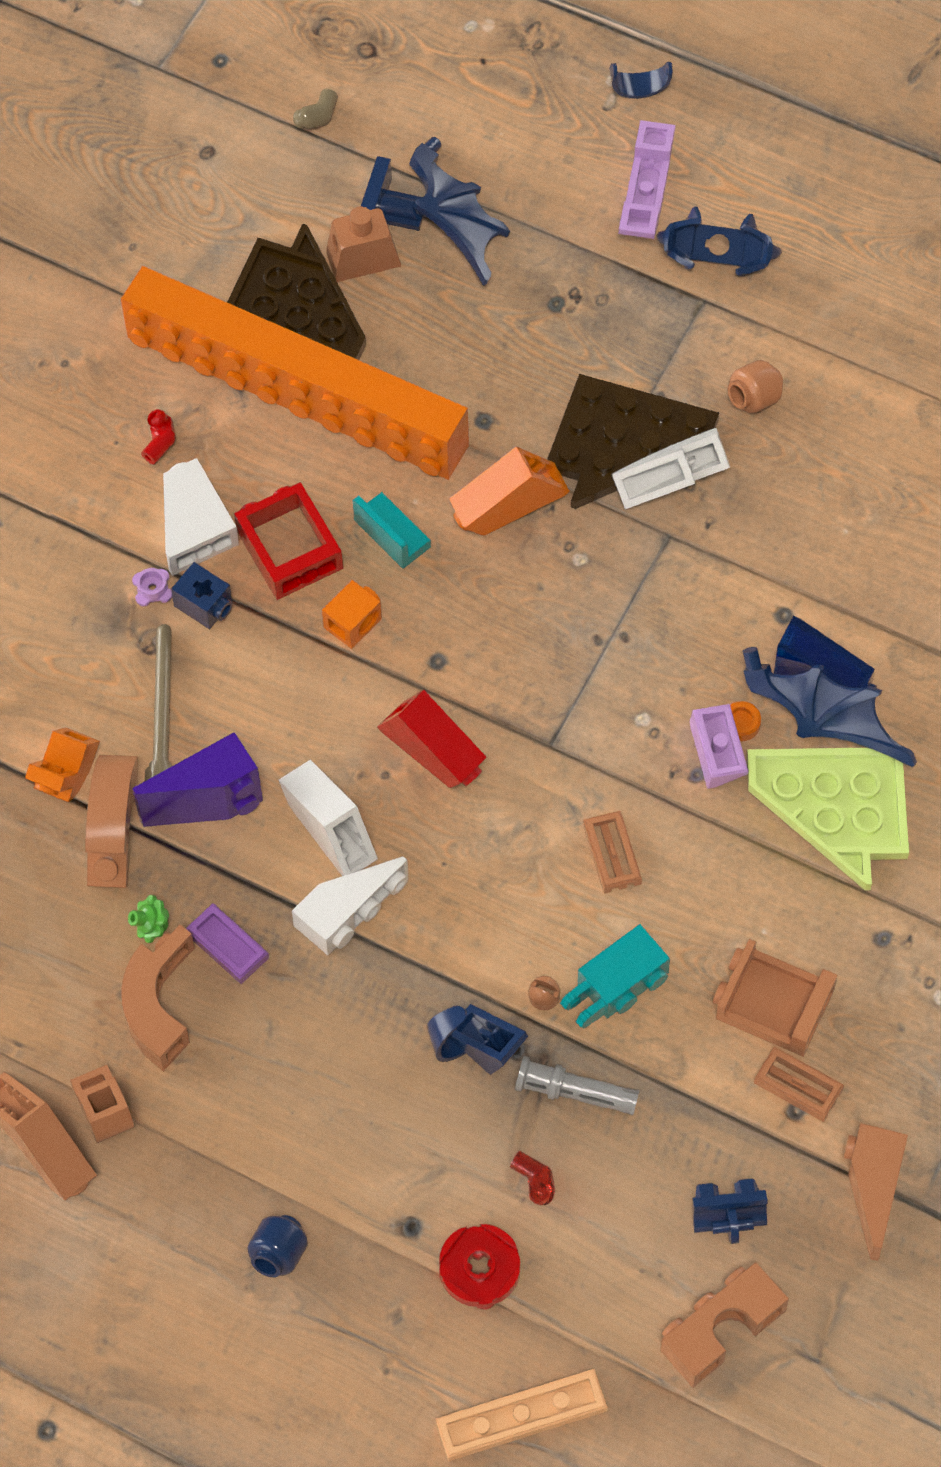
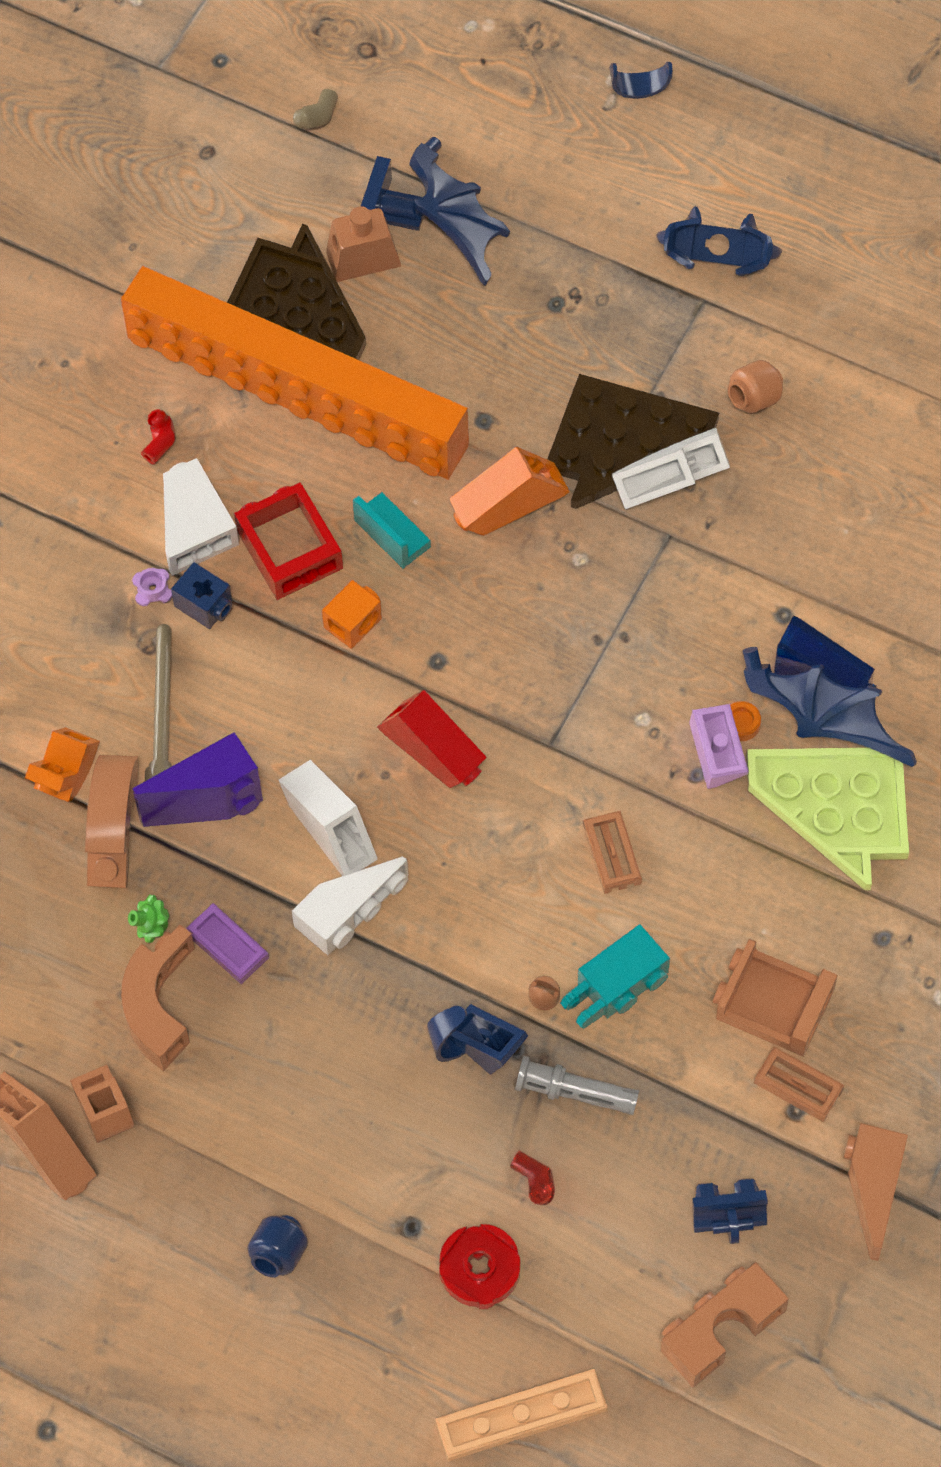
(647, 180): lavender slope -> none

